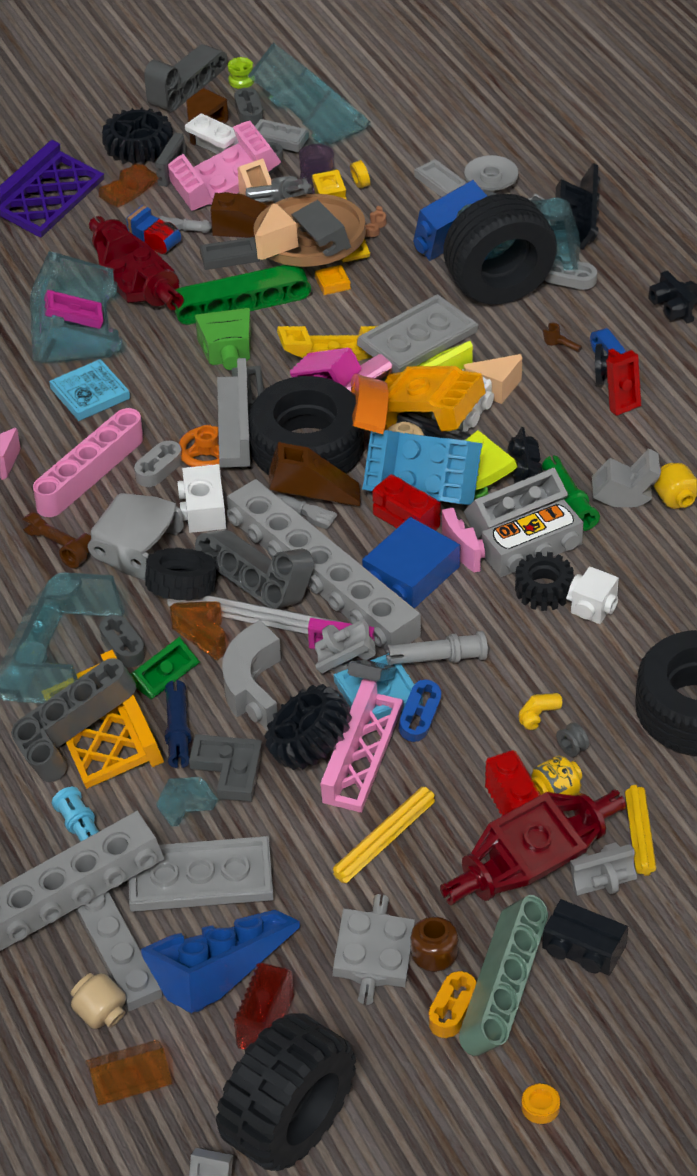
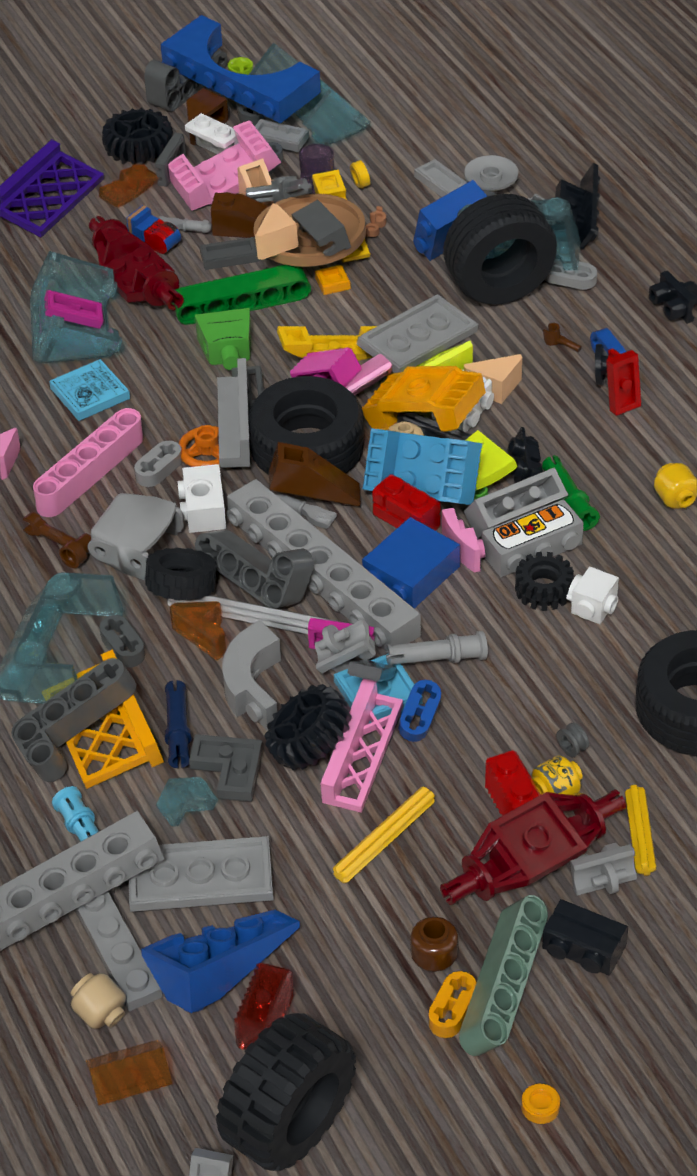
(164, 667): green slope -> none
(271, 94): none -> blue arch
(371, 403): orange slope -> none
(373, 948): light grey plate -> none
(535, 705): yellow arm -> none
(625, 485): light grey brick -> none

